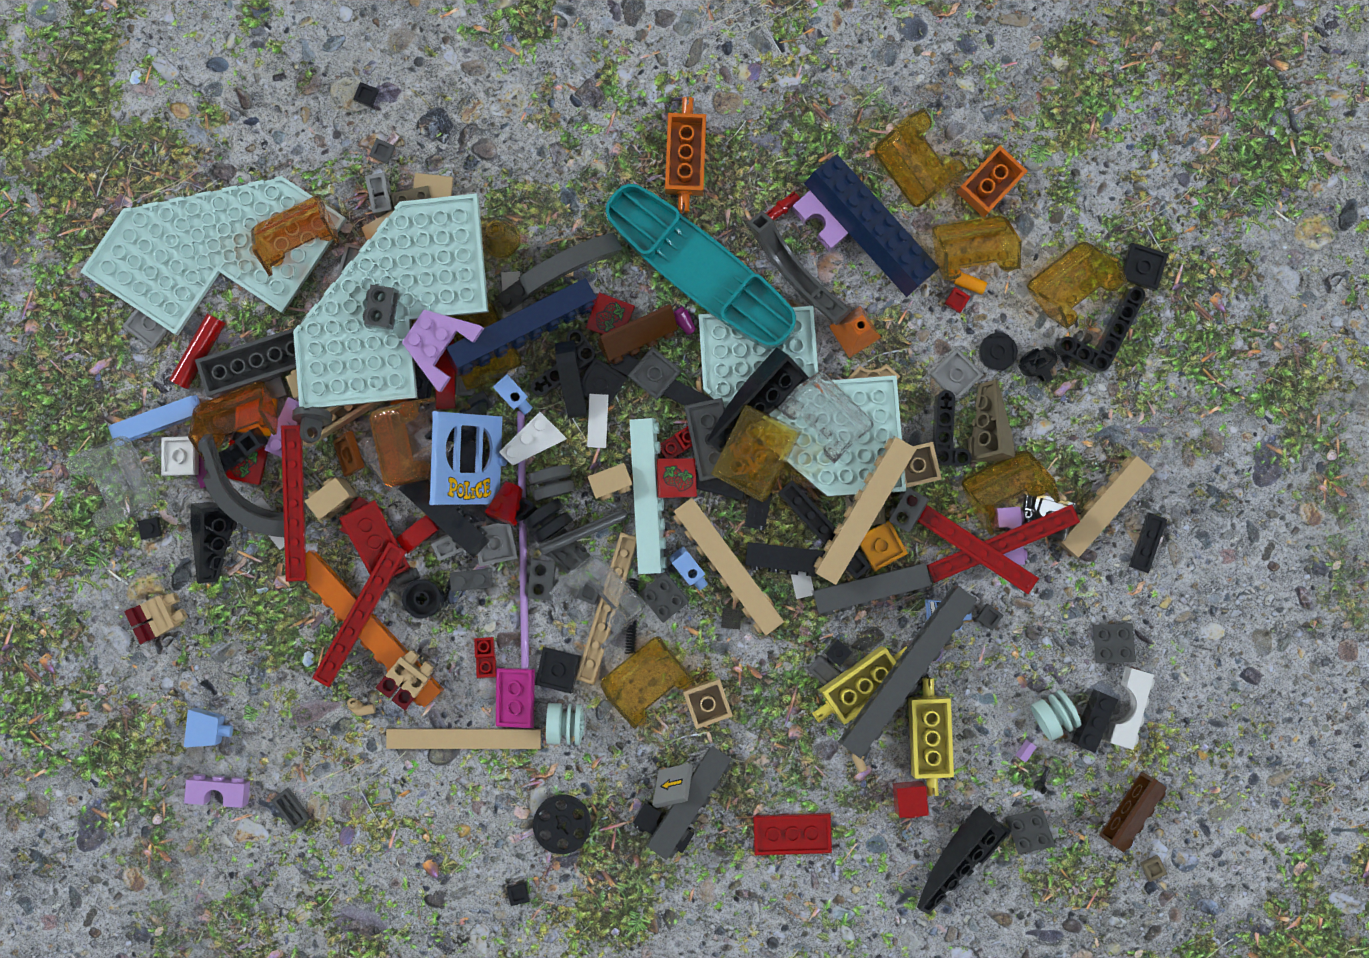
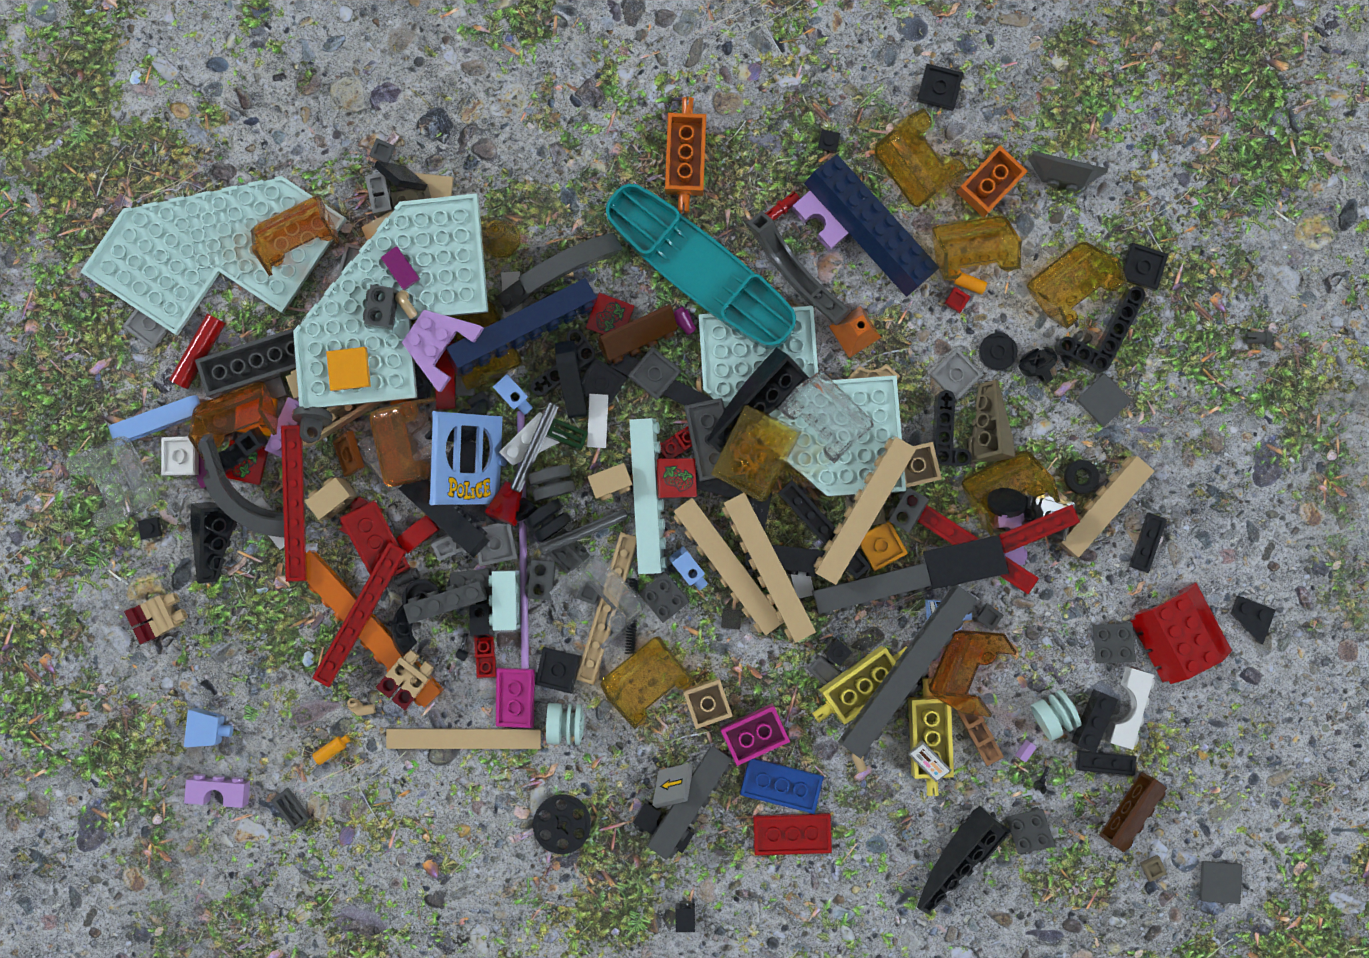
(330, 749): none -> light orange cylinder
(348, 369): none -> light orange tile
(366, 94): black tile -> none
(400, 176): none -> black tile
(400, 268): none -> magenta tile
(402, 299): none -> tan arm
(402, 632): none -> black tile
(446, 601): none -> dark grey brick
(461, 653): none -> black hand
(480, 625): none -> black torso
(505, 600): none -> light aqua brick
(518, 893): black tile -> none
(534, 447): none -> axle
(563, 440): none -> dark green tile
(685, 916): none -> black brick
(754, 734): none -> dark pink brick
(769, 568): none -> tan brick
(781, 785): none -> blue tile
(828, 141): none -> black plate
(910, 799): red head -> none
(929, 761): none -> slope
(939, 87): none -> black tile
(960, 665): none -> clear orange windscreen
(966, 562): none -> black tile
(981, 737): none -> medium nougat slope
(1006, 502): none -> black tile
(1064, 172): none -> dark grey wedge
(1090, 485): none -> black tyre
(1103, 400): none -> dark grey tile
(1106, 762): none -> black tile
(1182, 635): none -> red slope
(1220, 882): none -> dark grey tile
(1253, 617): none -> black wing
(1259, 337): none -> dark grey pin

